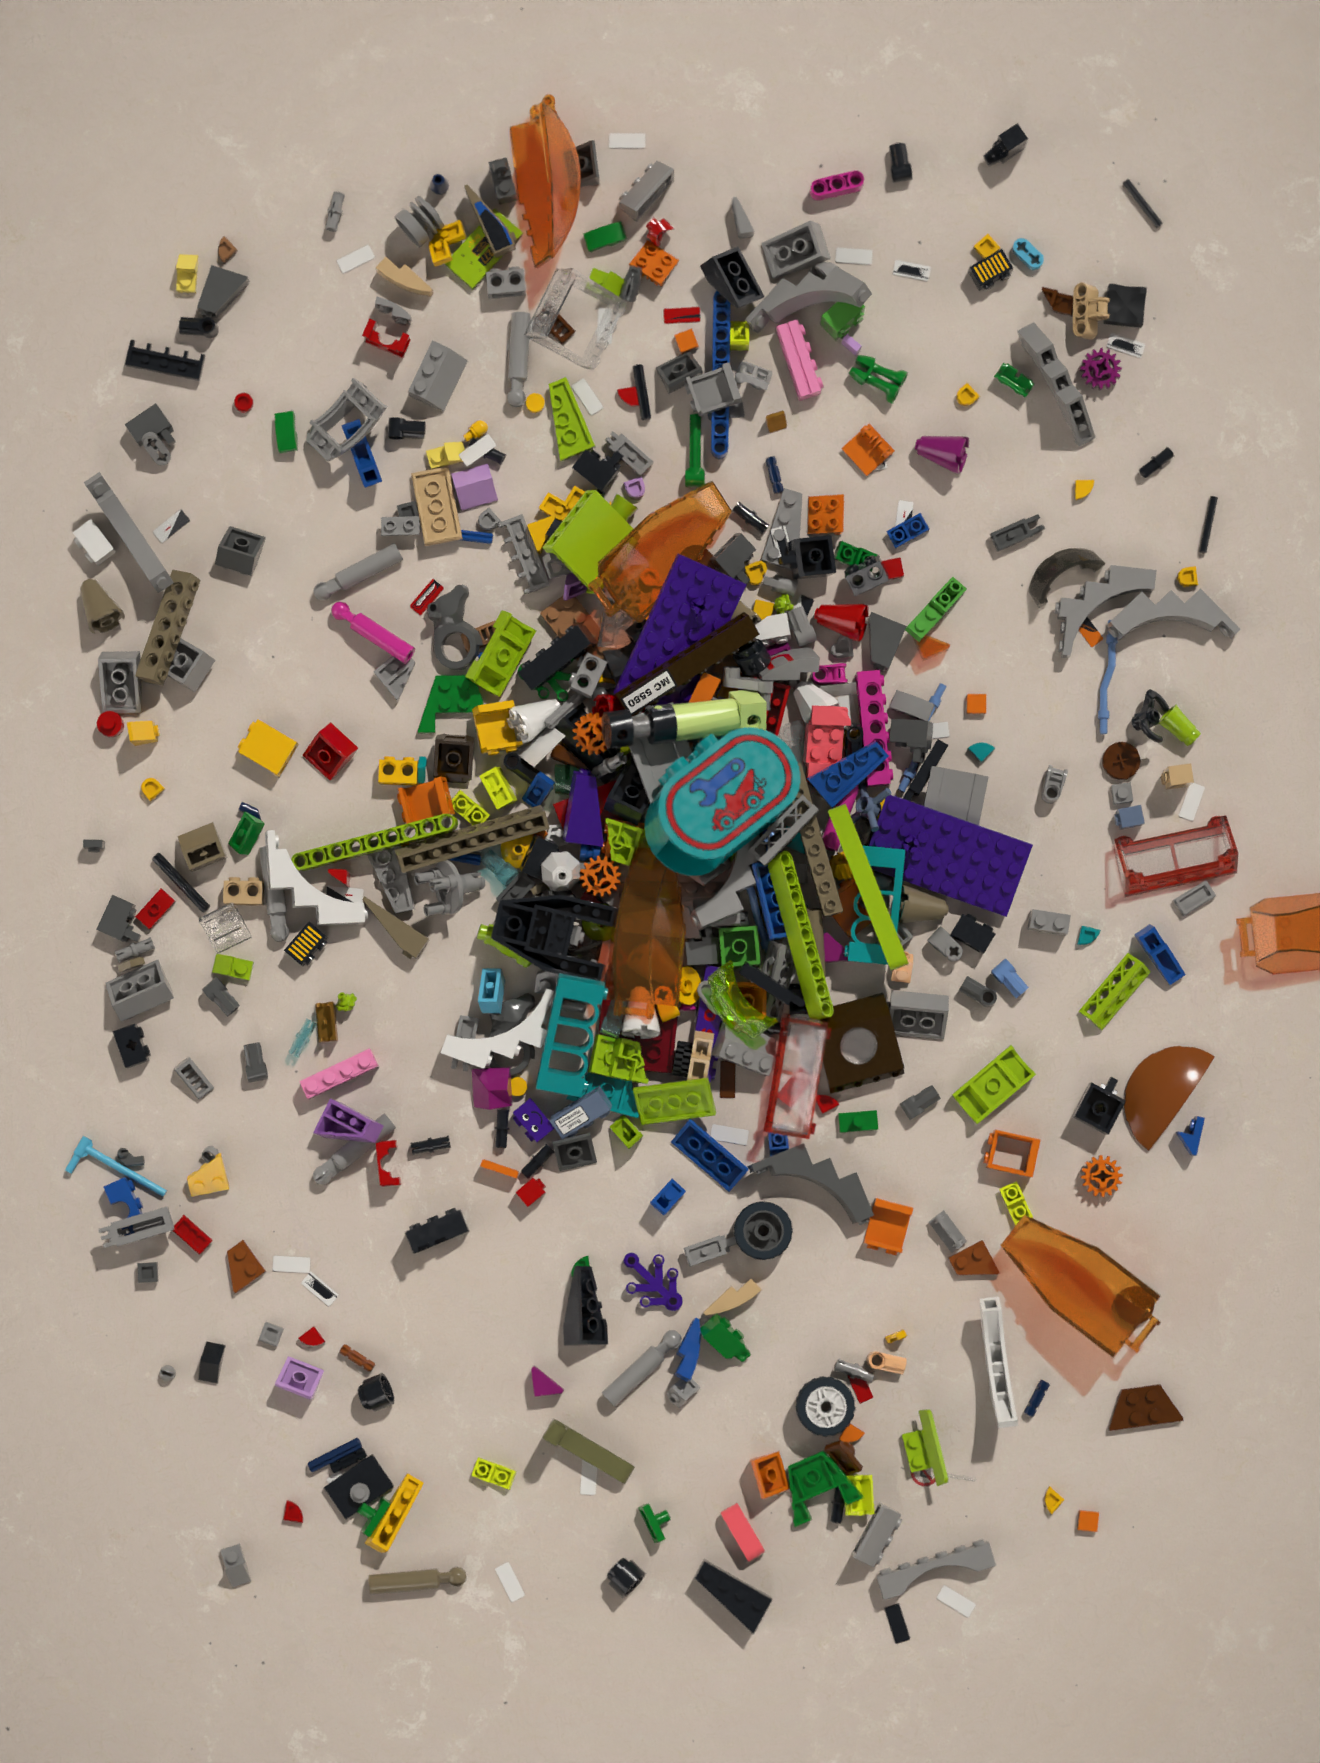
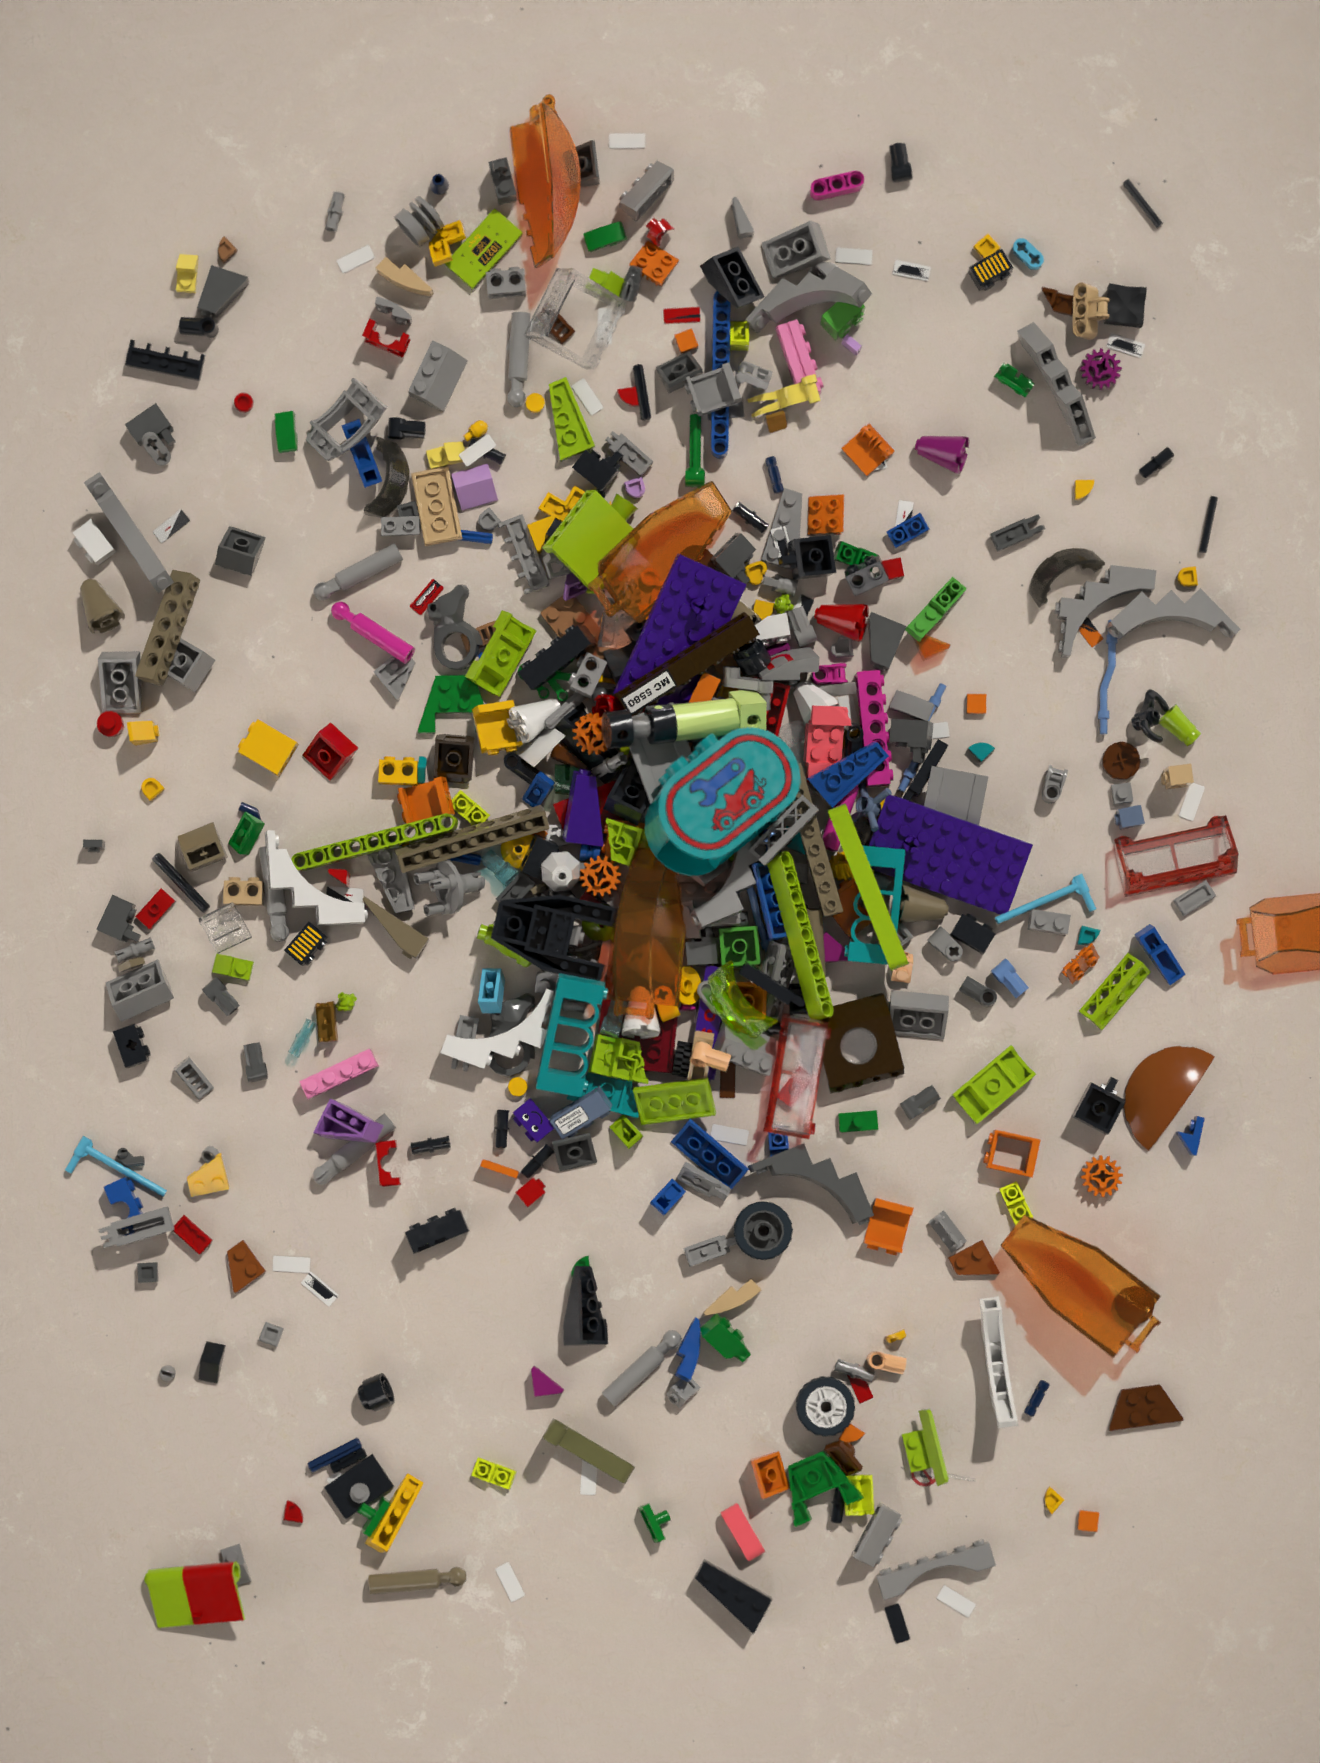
(195, 1594): none -> door
(299, 1378): lavender slope -> none
(312, 1337): red tile -> none
(357, 1358): dark orange axle -> none
(395, 482): none -> clear smoke windscreen
(492, 1087): magenta slope -> none
(495, 231): slope -> none
(498, 788): neon yellow hinge -> none
(625, 1576): black piece -> none
(655, 1284): dark purple plant -> none
(703, 1182): none -> light grey hinge
(704, 1056): none -> light nougat piece
(789, 395): none -> light yellow flag
(826, 1103): red tile -> none
(868, 363): green piece -> none
(966, 395): yellow tile -> none
(1007, 145): black hinge -> none
(1078, 885): none -> medium azure bar
(1087, 958): none -> orange hinge

